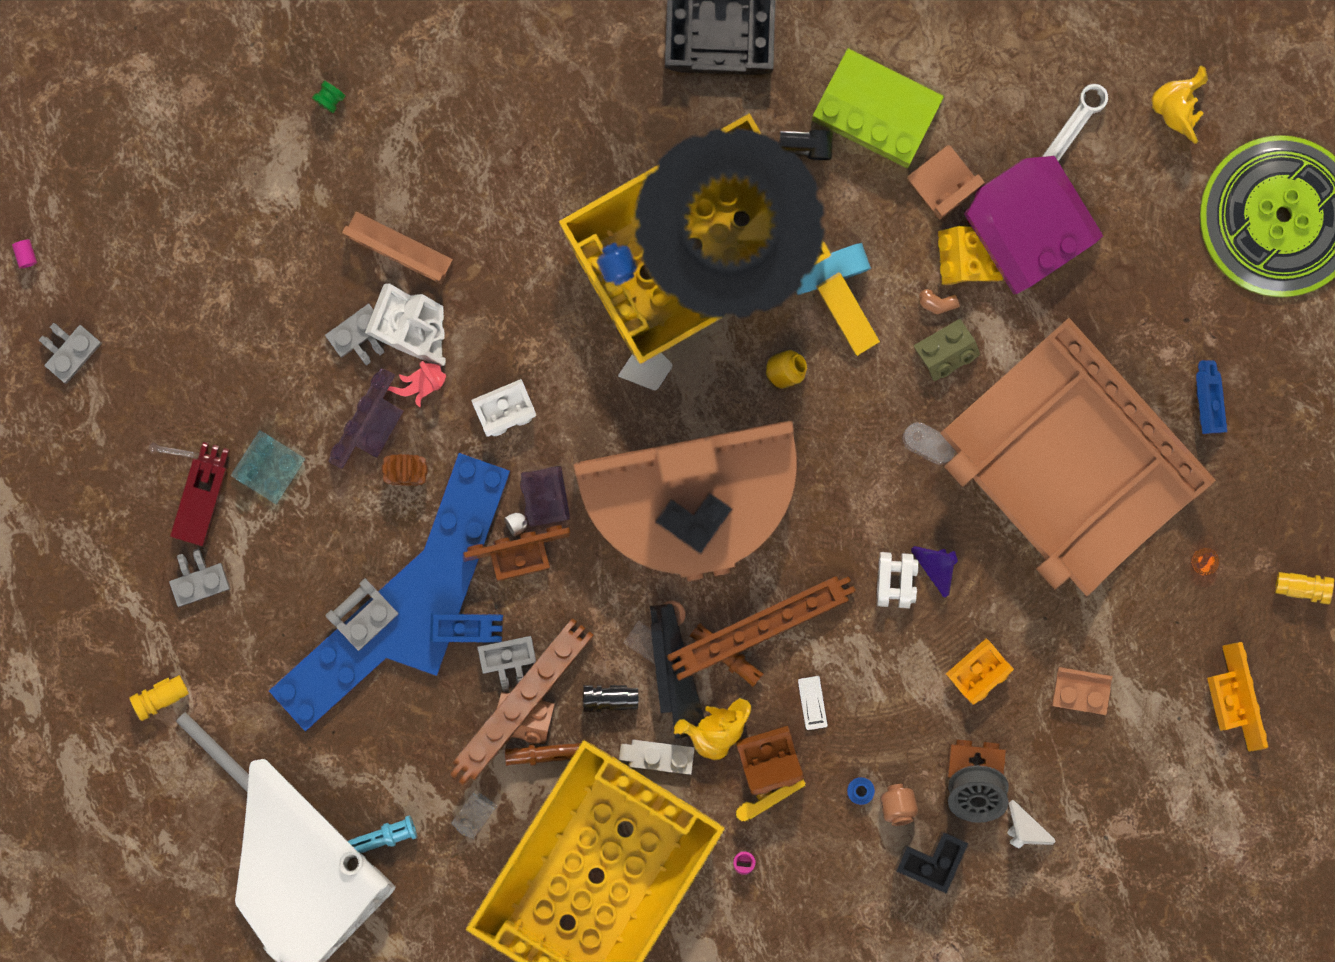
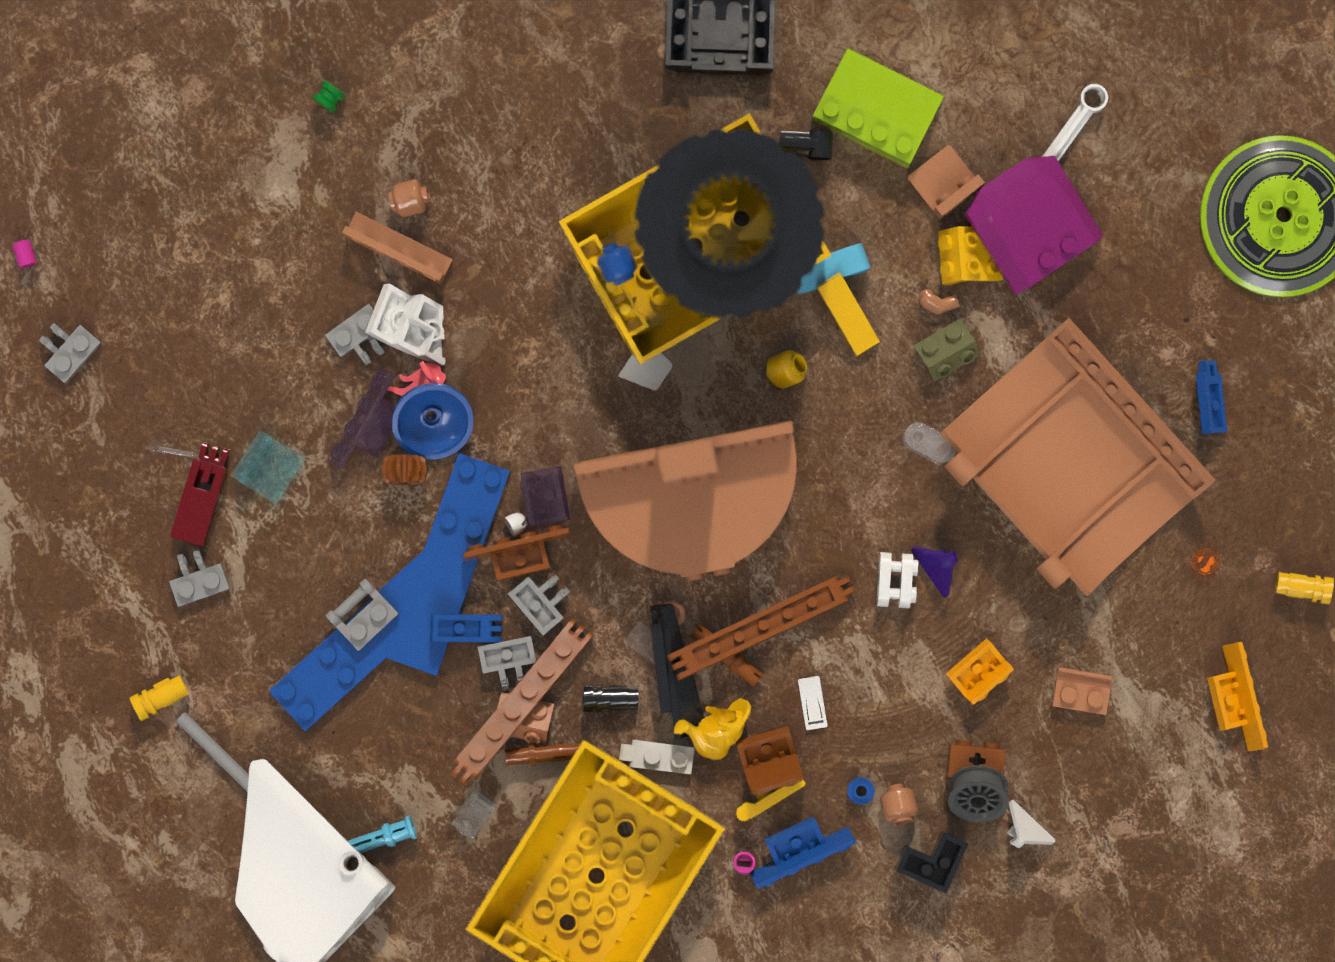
(409, 198): none -> nougat head
(437, 434): none -> blue dish
(504, 408): white bracket -> none
(536, 605): none -> light grey hinge
(696, 528): black brick -> none
(798, 848): none -> blue bracket
(1176, 103): yellow piece -> none

